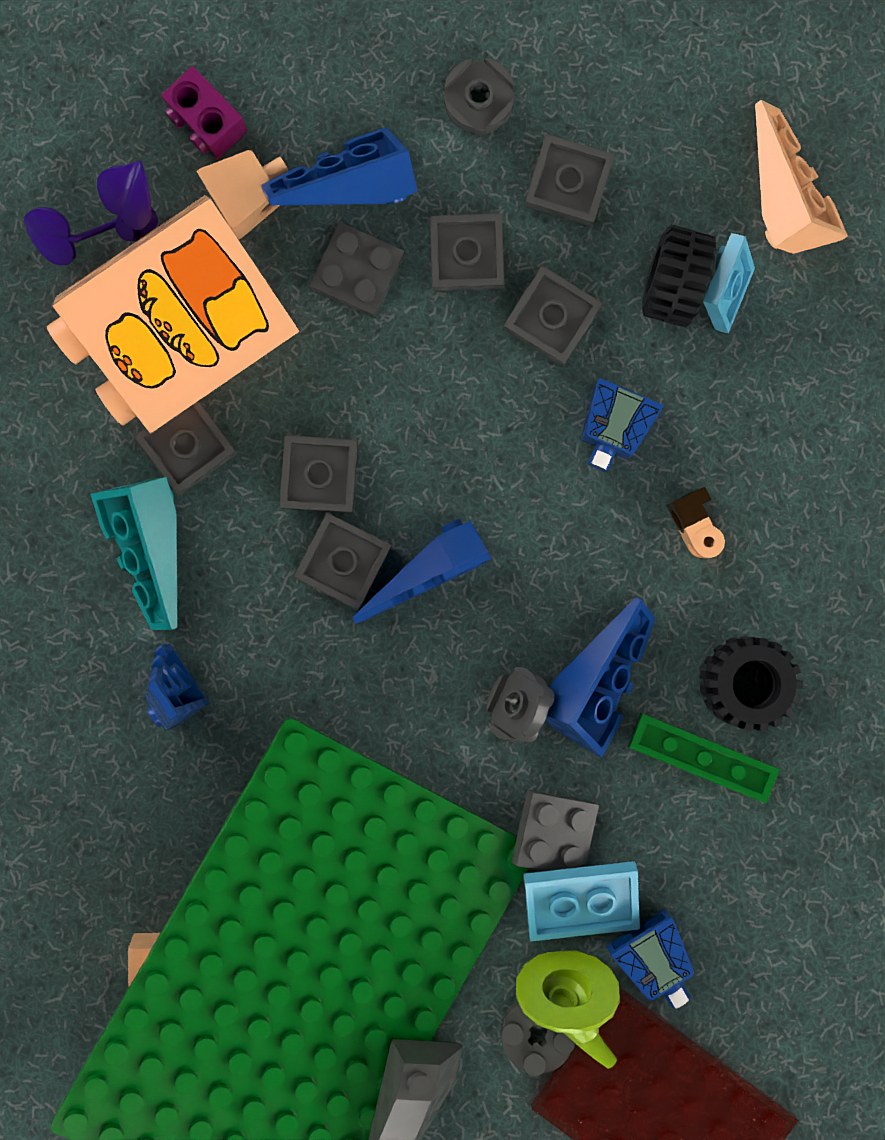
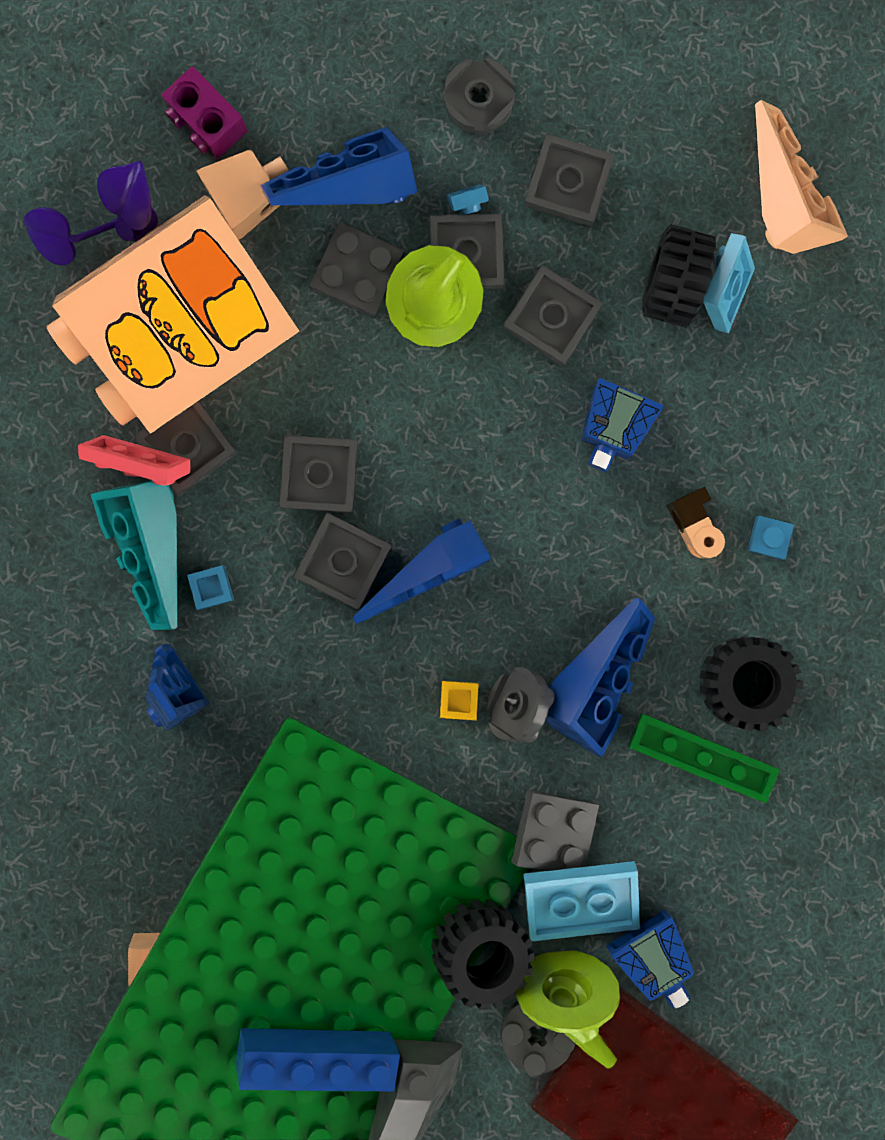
(134, 459): none -> coral plate
(210, 587): none -> dark azure plate
(316, 1060): none -> blue brick
(434, 296): none -> lime piece
(459, 700): none -> yellow plate
(468, 199): none -> dark azure plate
(500, 974): none -> black tyre
(770, 537): none -> dark azure plate

